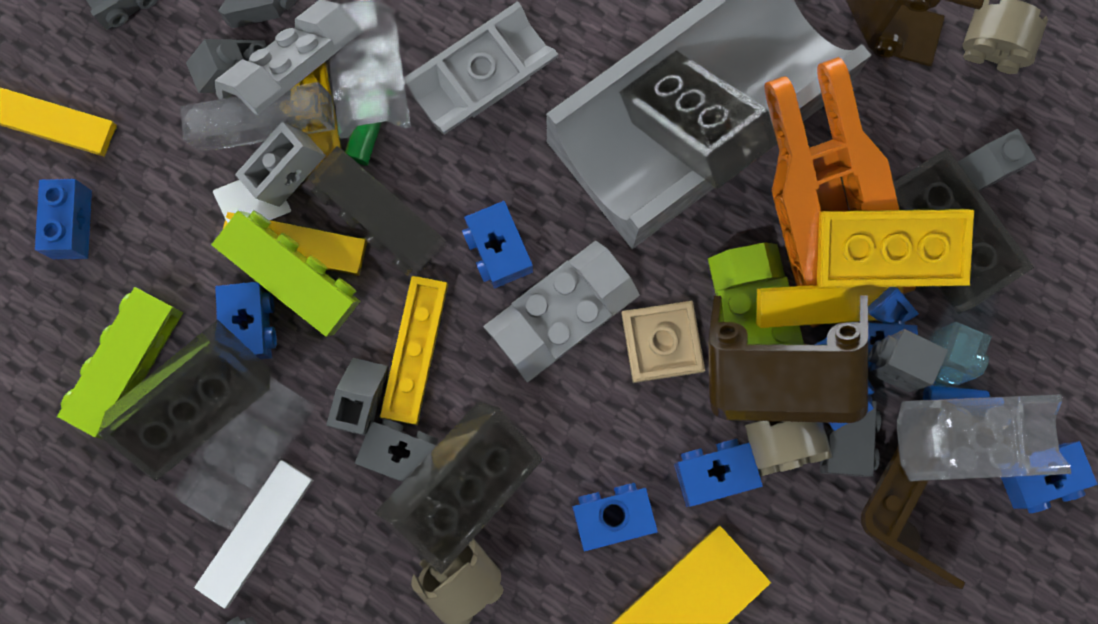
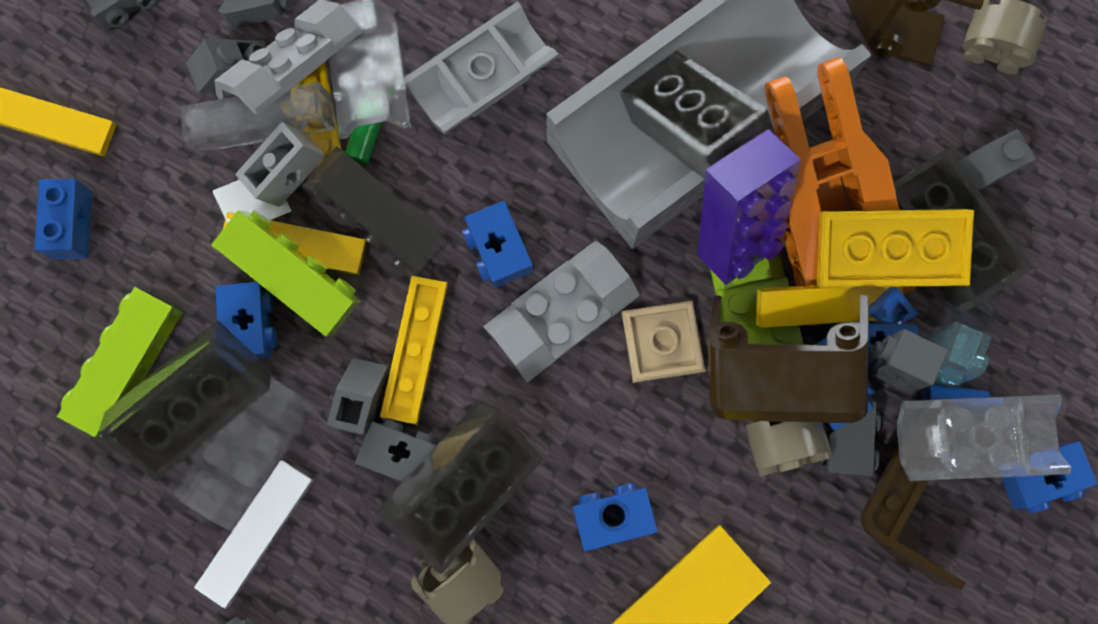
(739, 476): blue brick -> none
(747, 206): none -> dark purple brick

